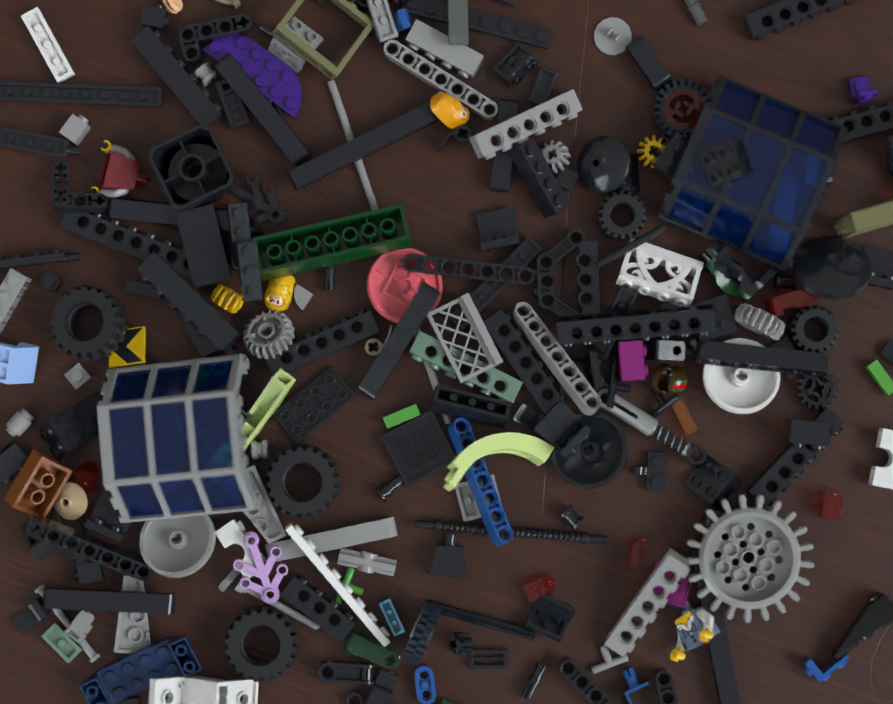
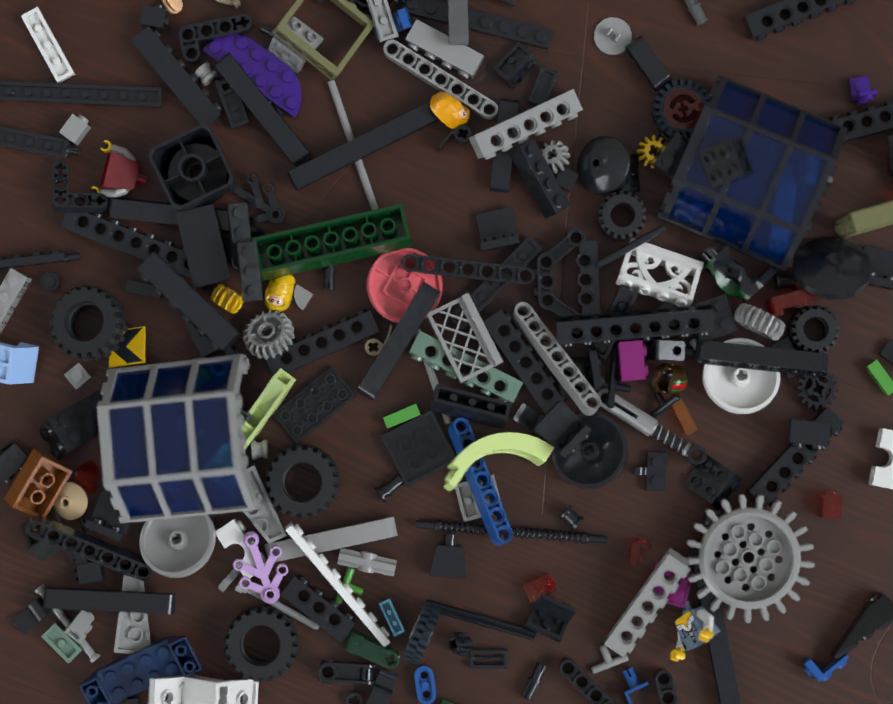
(19, 422): light grey brick -> none

